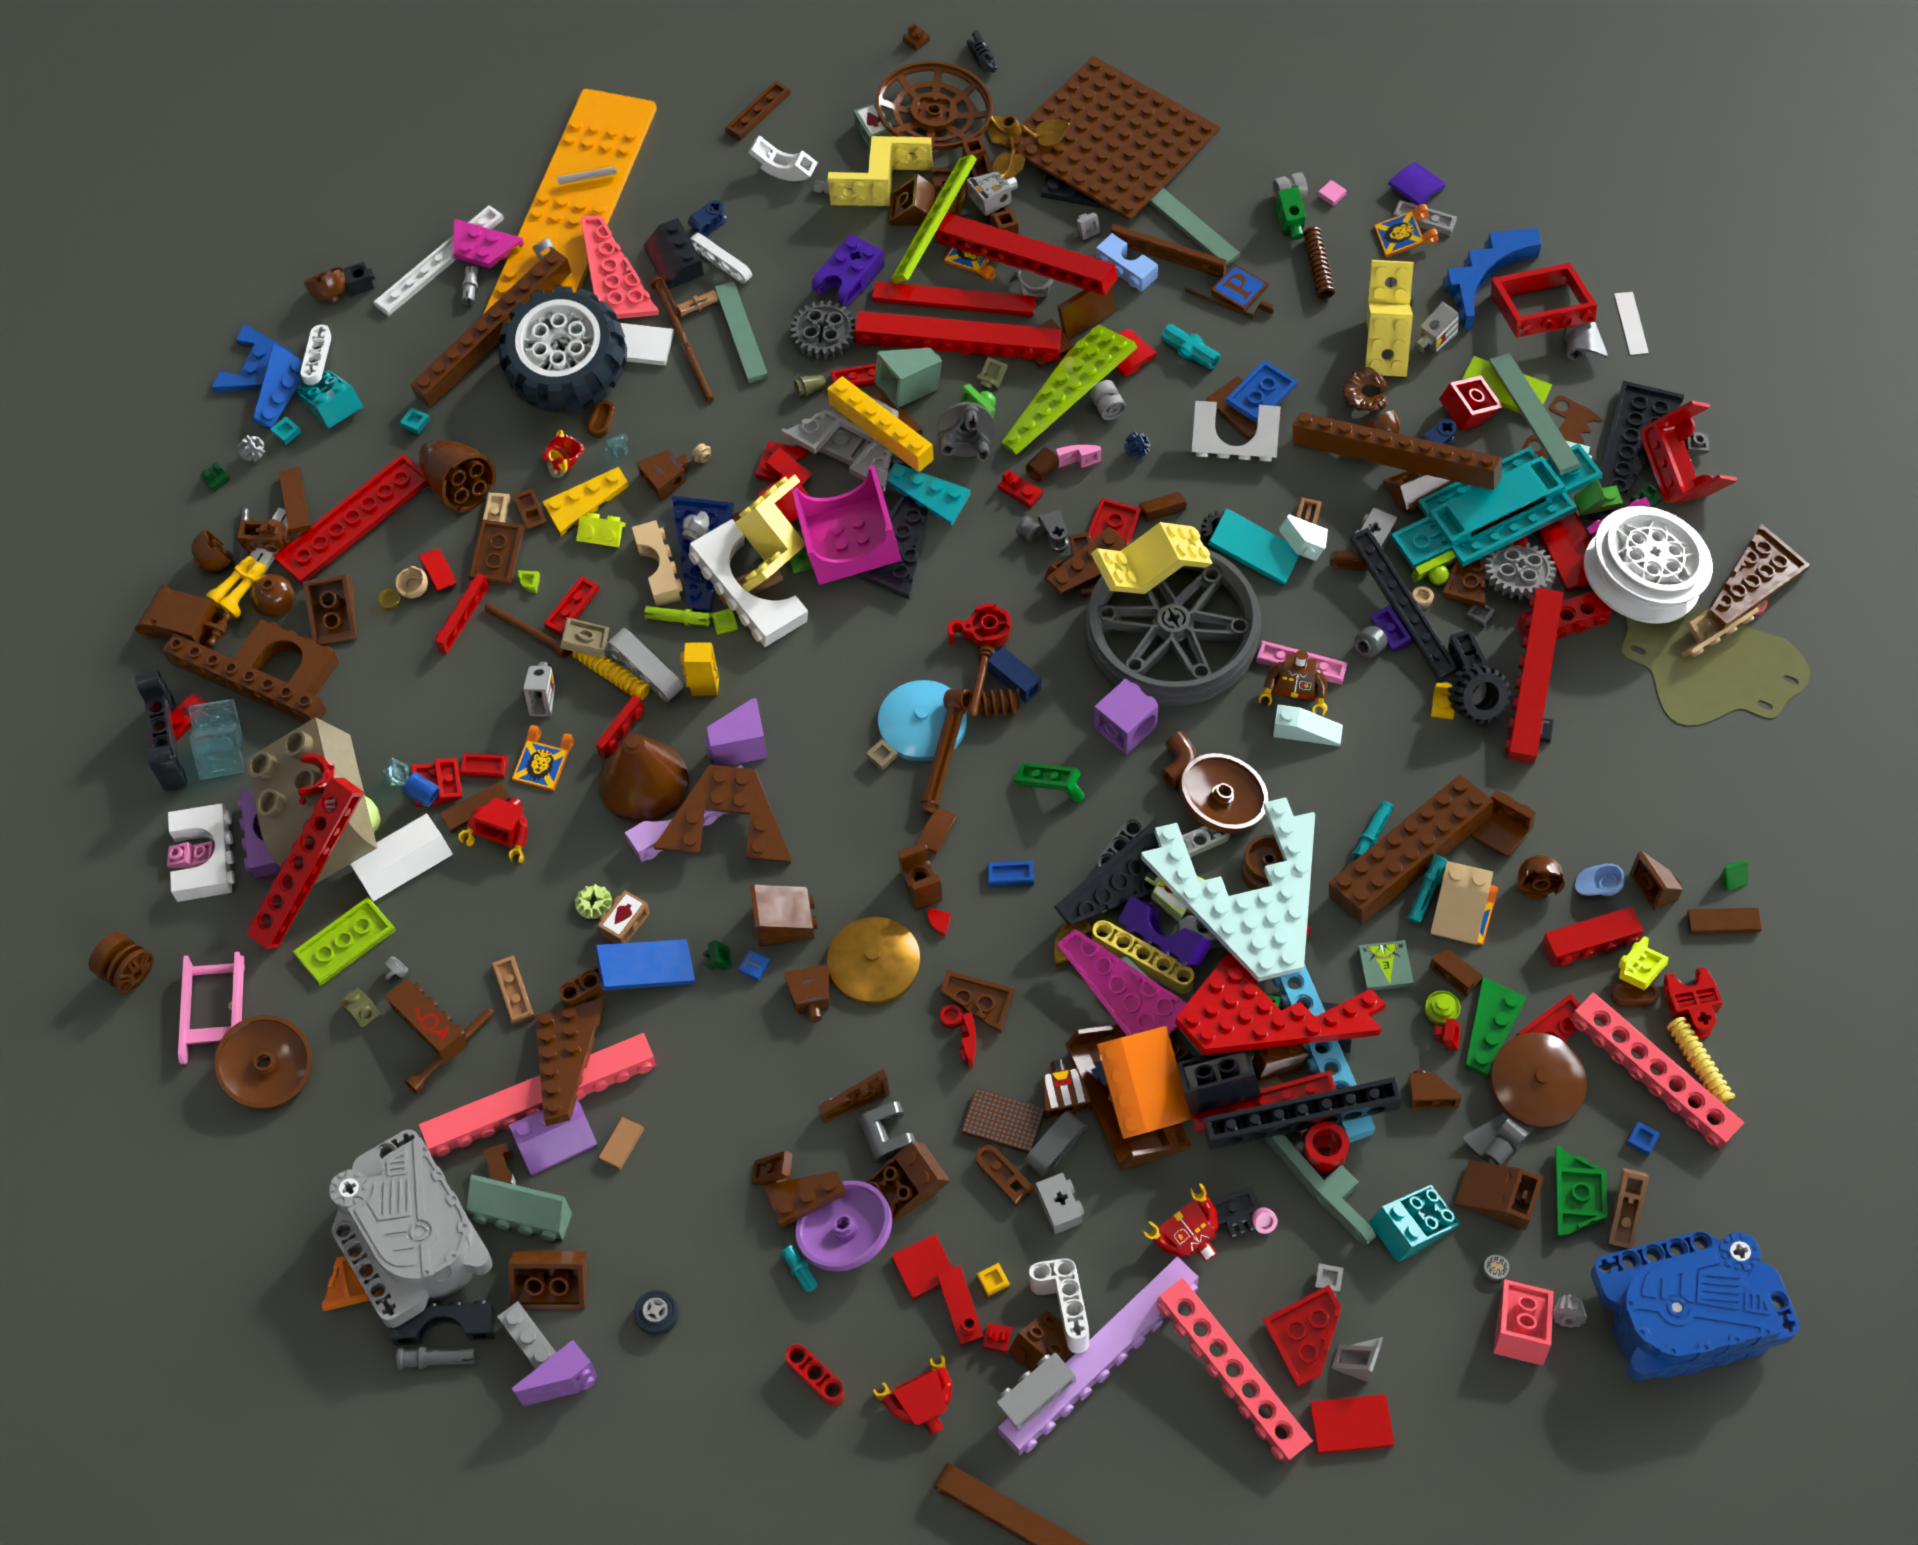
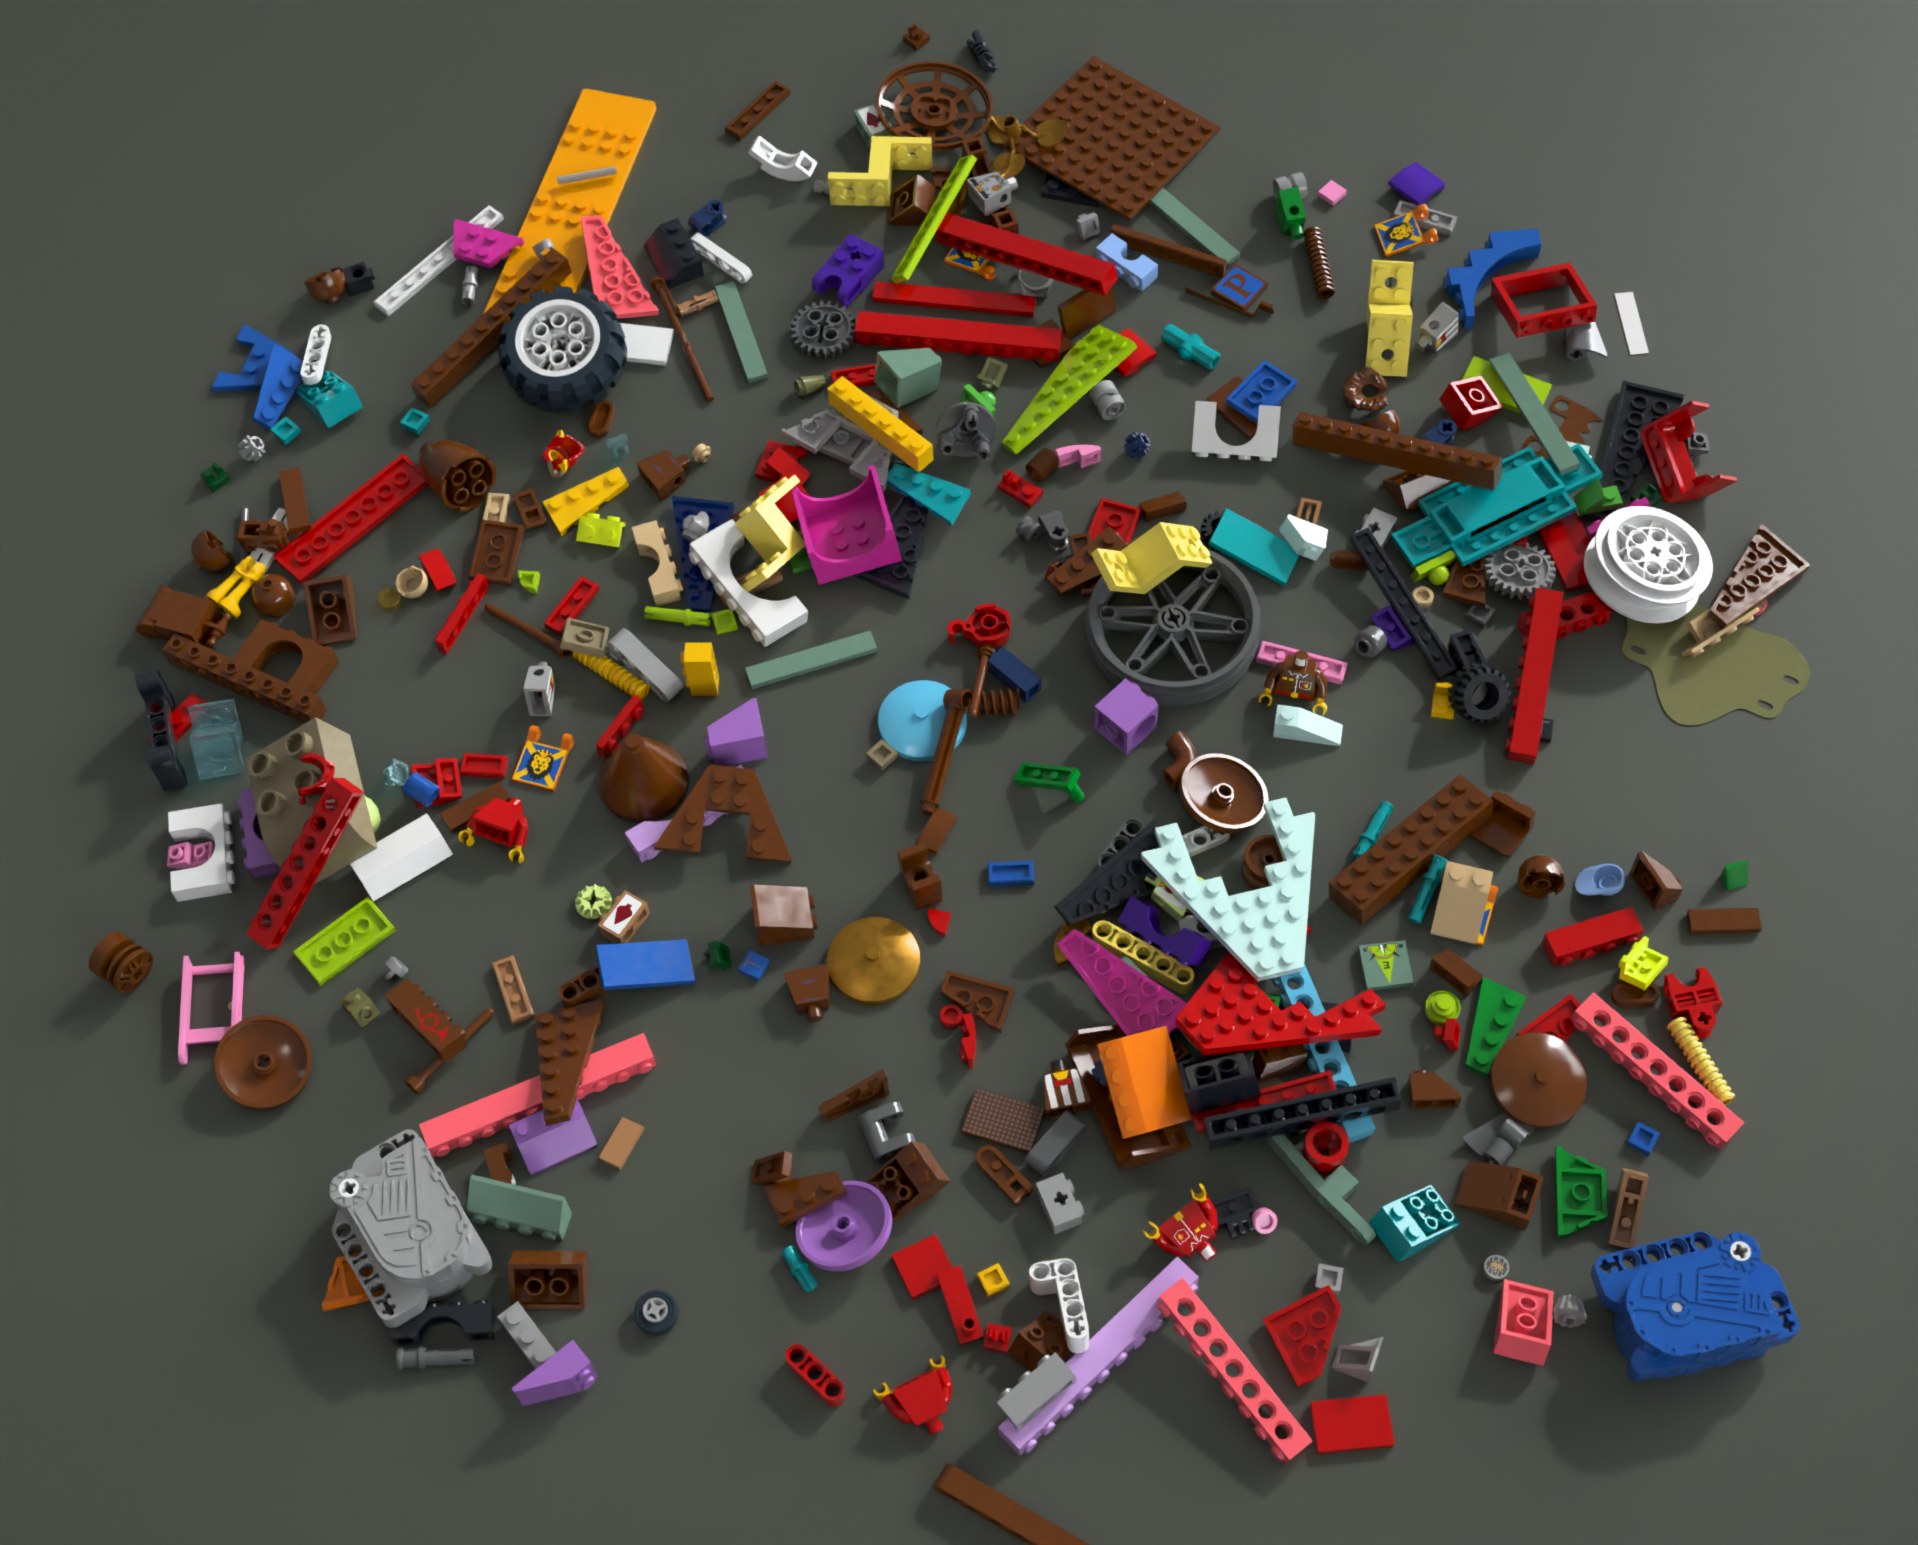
(811, 659): none -> sand green tile

